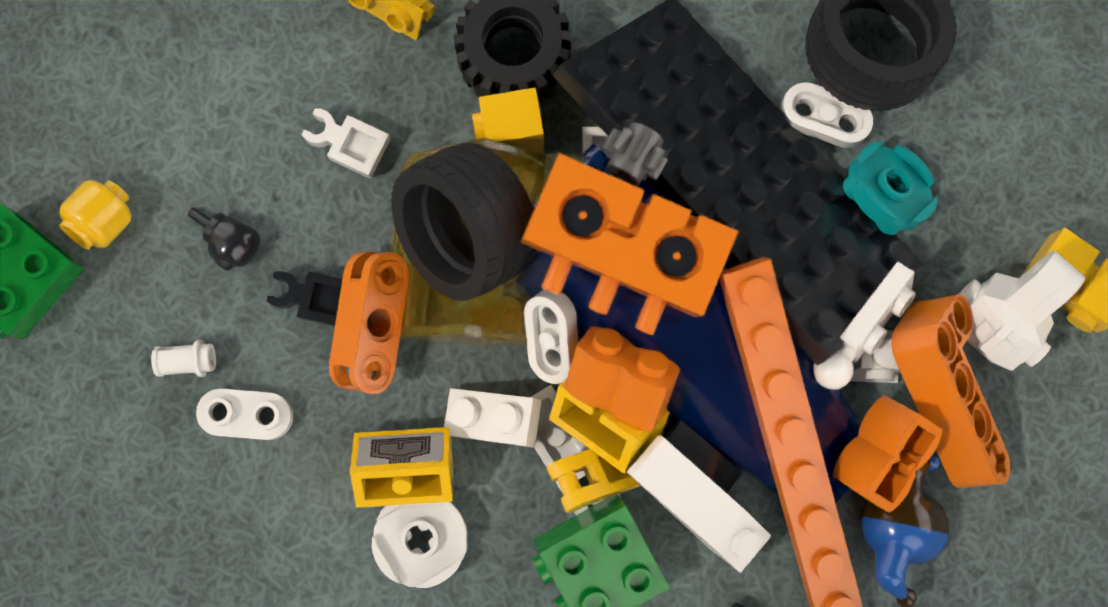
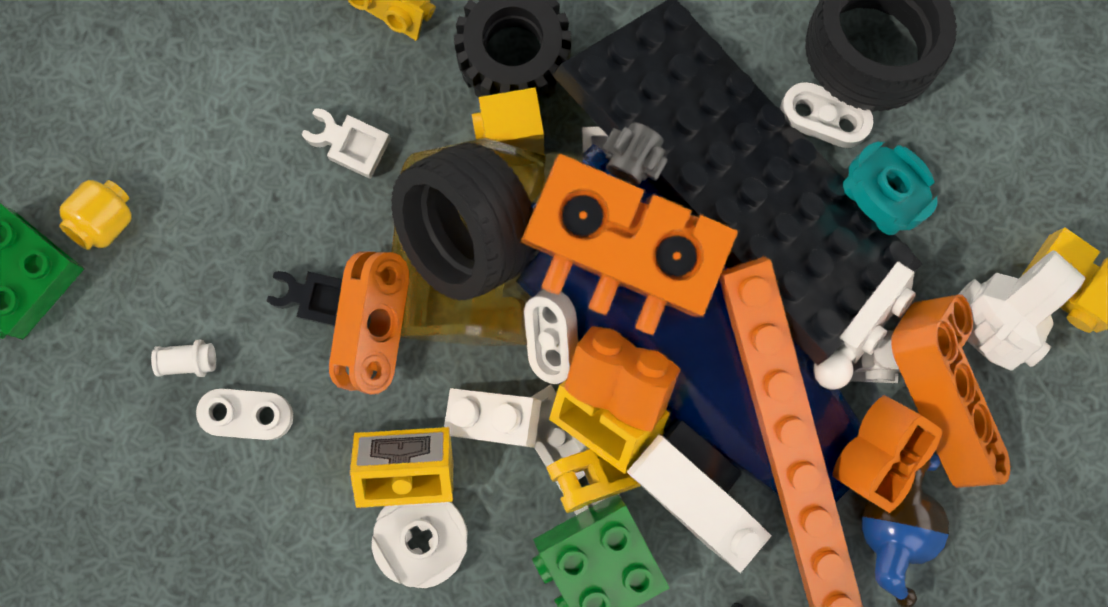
(227, 239): black piece -> none

